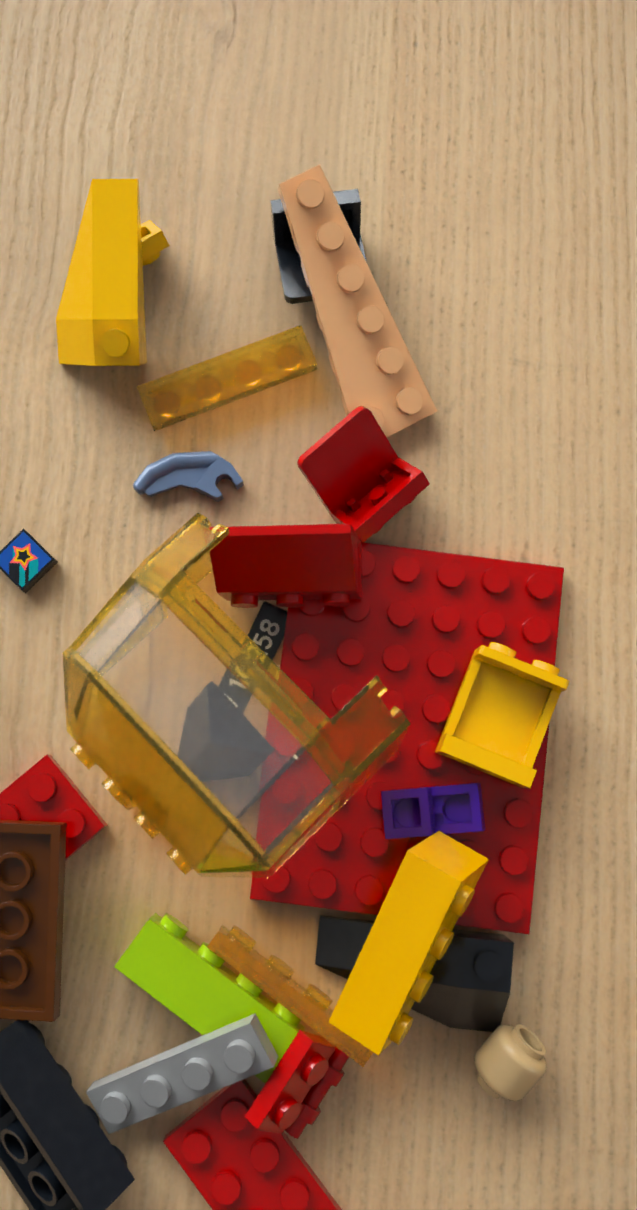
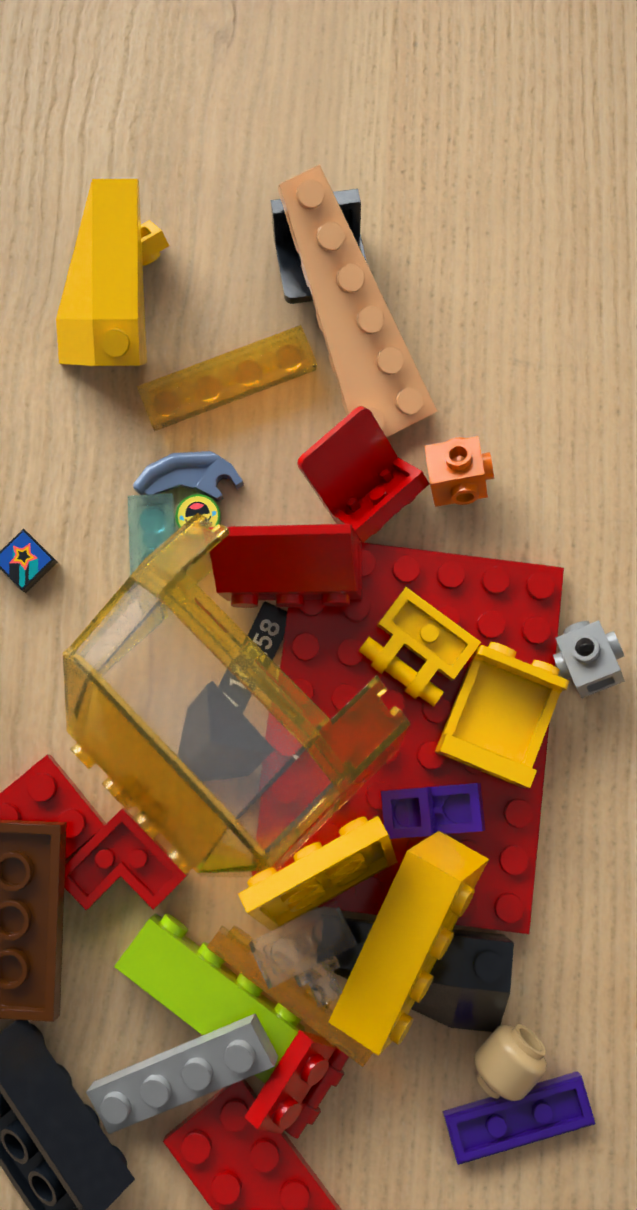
(125, 852): none -> red plate
(150, 524): none -> clear light blue plate
(198, 504): none -> tile
(306, 952): none -> clear hinge
(319, 873): none -> yellow plate
(429, 636): none -> yellow plate
(458, 471): none -> orange brick
(502, 1124): none -> dark purple tile
(589, 657): none -> light grey brick

